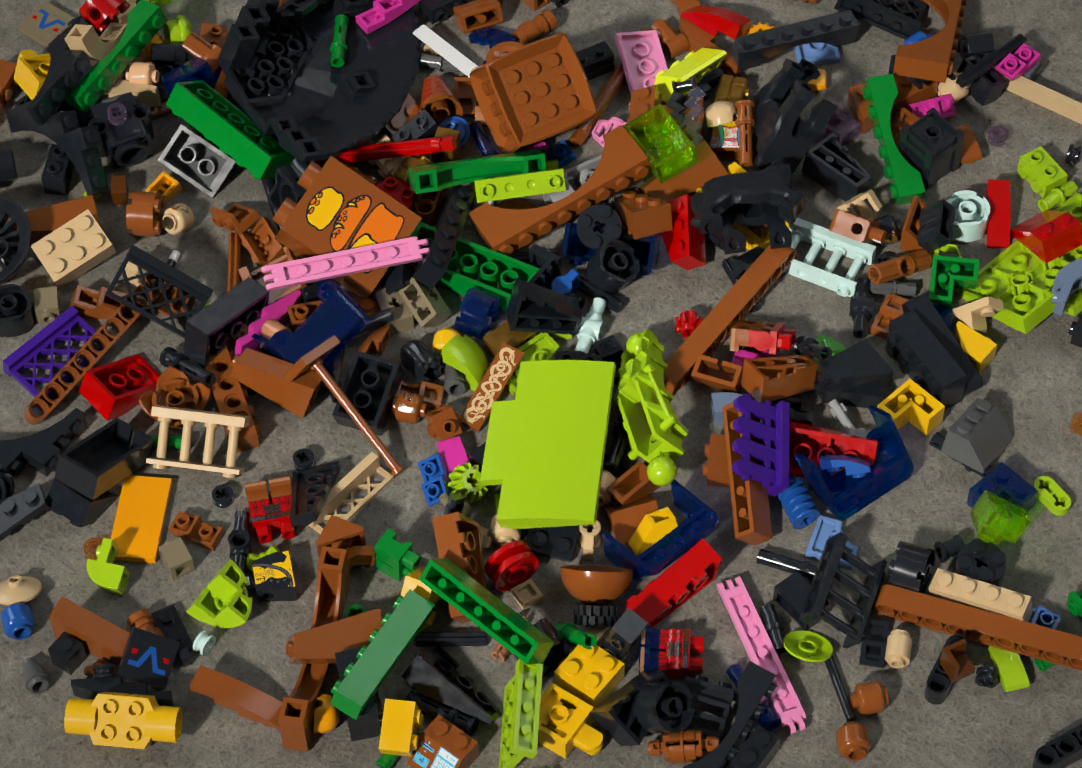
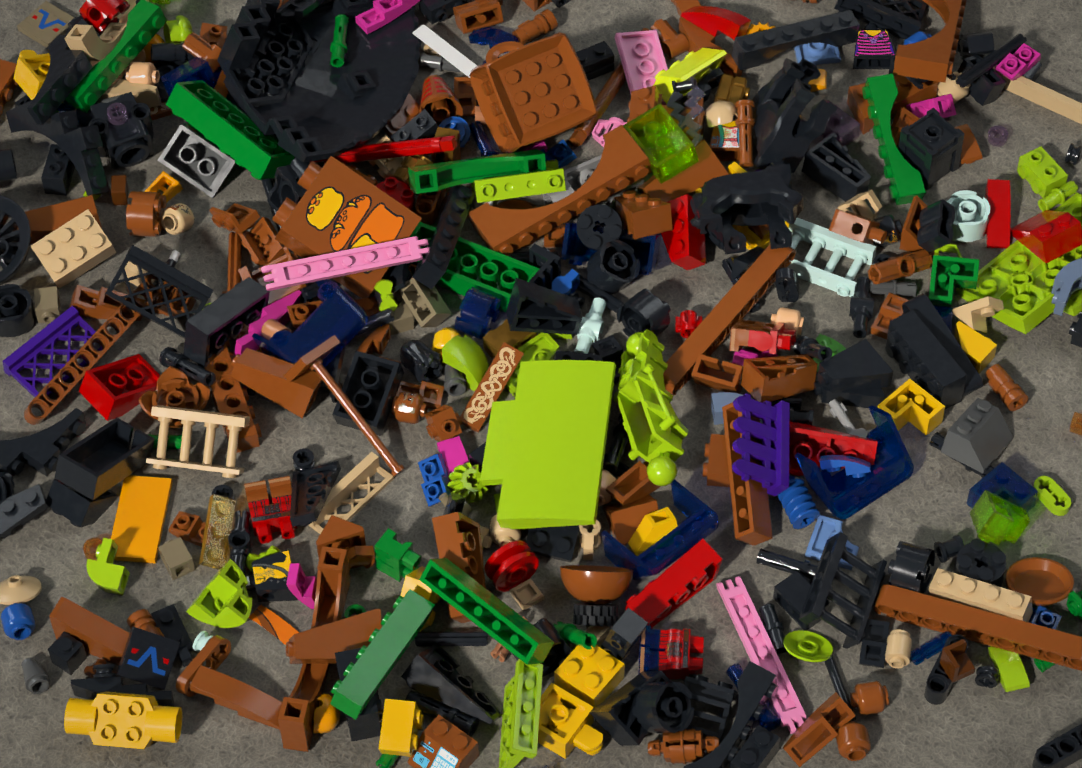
(213, 653): none -> dark orange beam
(216, 532): none -> clear yellow plate
(273, 624): none -> orange sticker
(302, 586): none -> dark pink slope
(384, 287): none -> lime piece
(555, 237): none -> dark orange tile
(643, 313): none -> black brick
(784, 286): none -> black beam
(791, 318): none -> light nougat head
(818, 729): none -> dark orange slope
(873, 48): none -> torso
(929, 649): none -> clear blue axle
(1003, 384): none -> dark orange axle
(1041, 579): none -> dark orange piece

